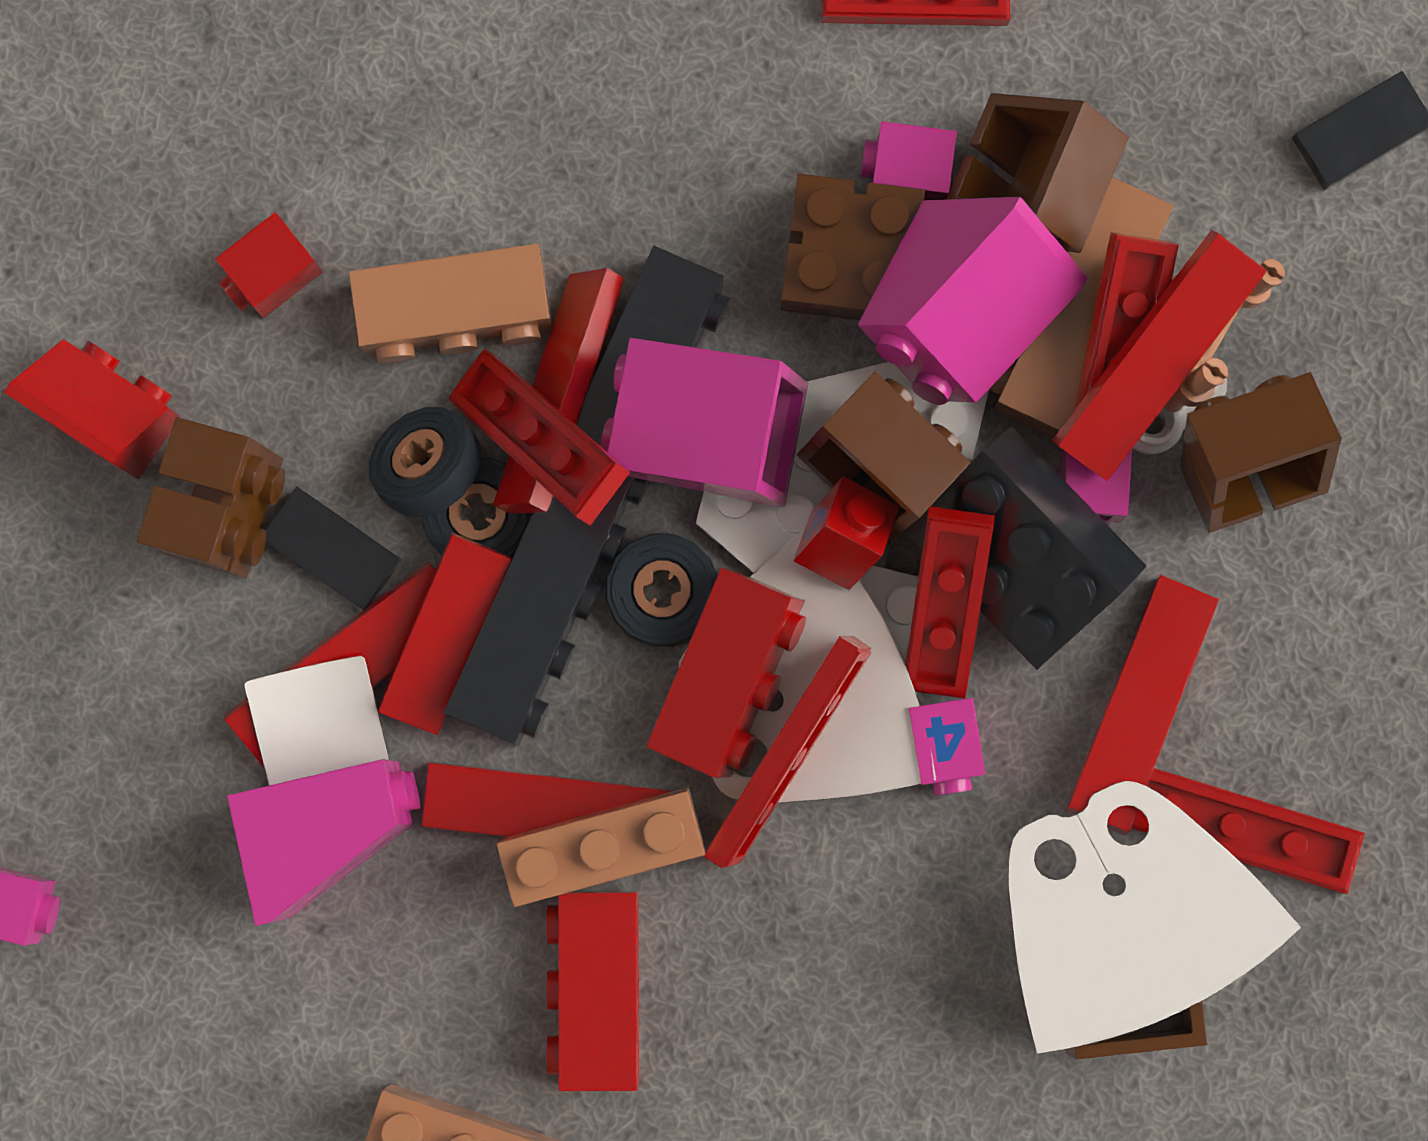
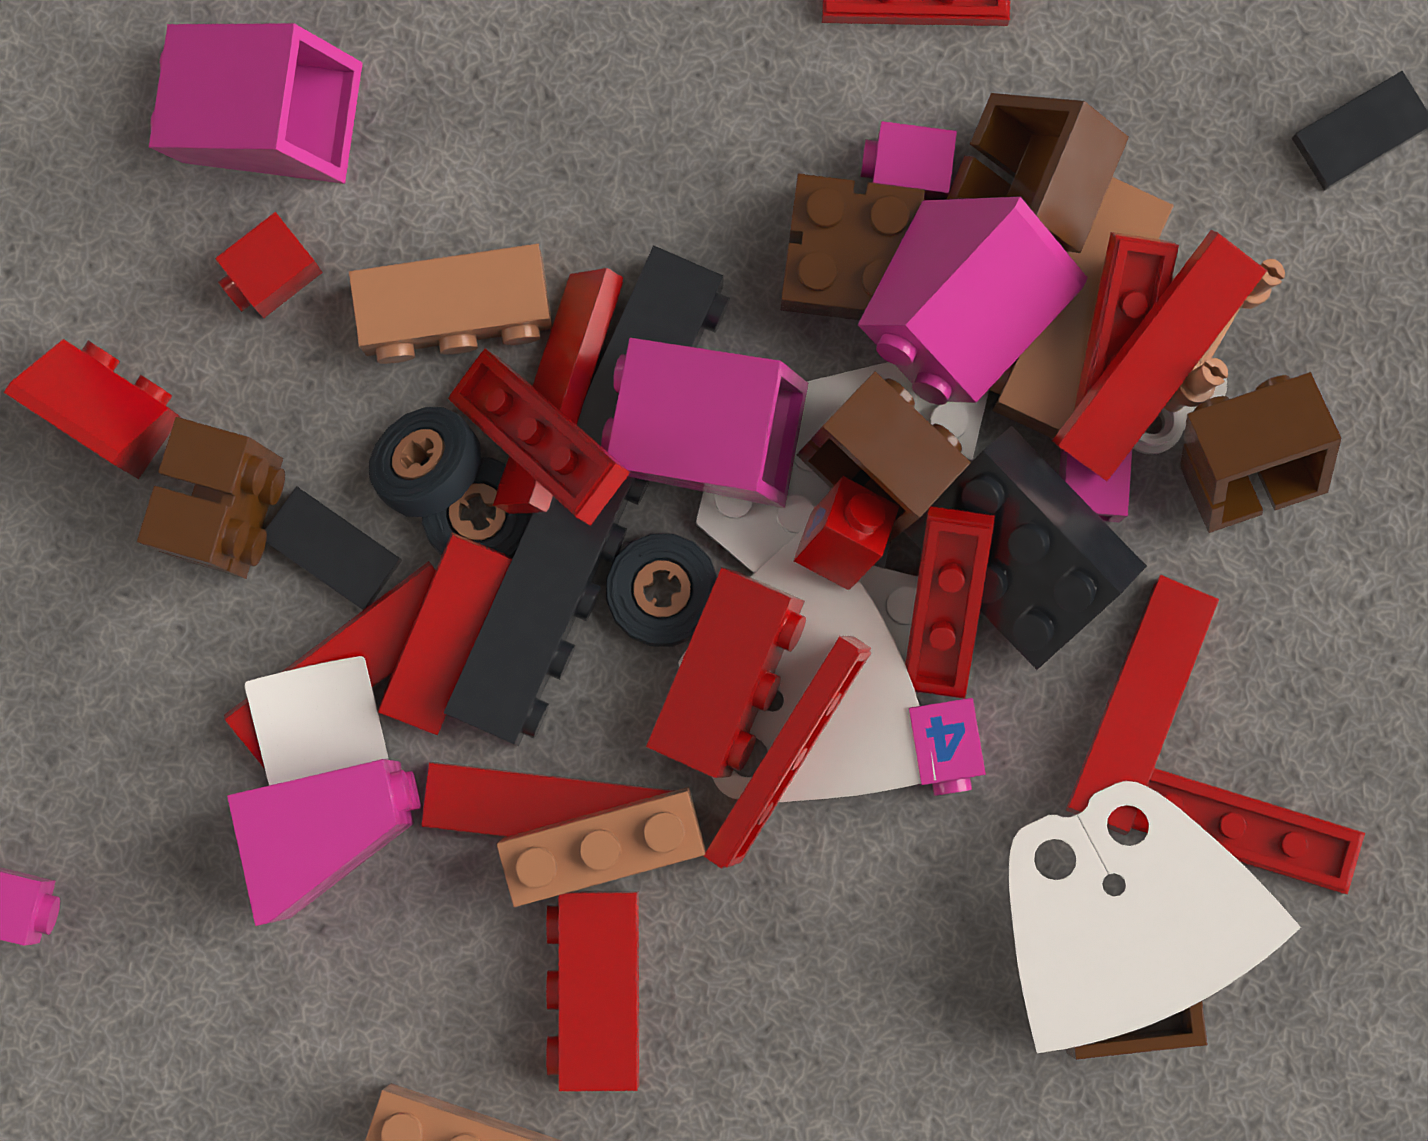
(256, 100): none -> dark pink slope

